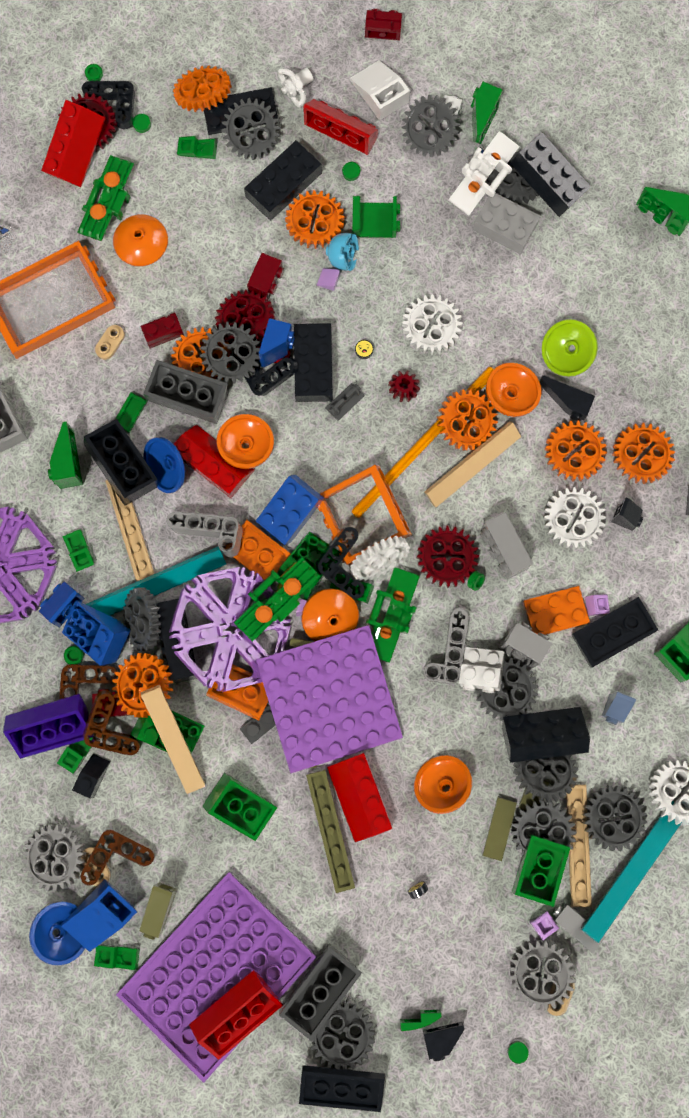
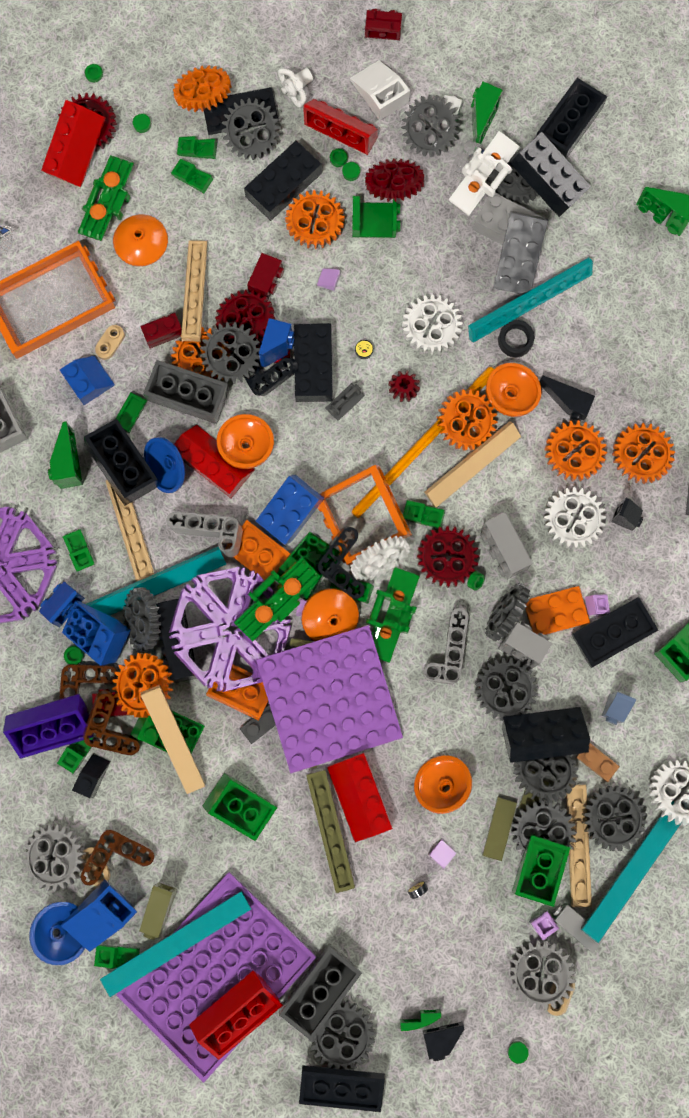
(87, 378): none -> blue slope
(120, 97): black beam -> none
(175, 944): none -> teal tile
(192, 176): none -> green slope
(194, 291): none -> tan tile
(338, 157): none -> green tile
(341, 250): medium azure cylinder -> none
(394, 180): none -> dark red gear
(423, 514): none -> green slope
(442, 854): none -> lavender slope
(482, 670): white plate -> none
(507, 612): none -> dark grey gear
(512, 352): none -> black tyre
(520, 252): none -> brick
(530, 300): none -> teal tile
(557, 348): lime dish -> none
(573, 116): none -> black brick
(598, 763): none -> medium nougat plate

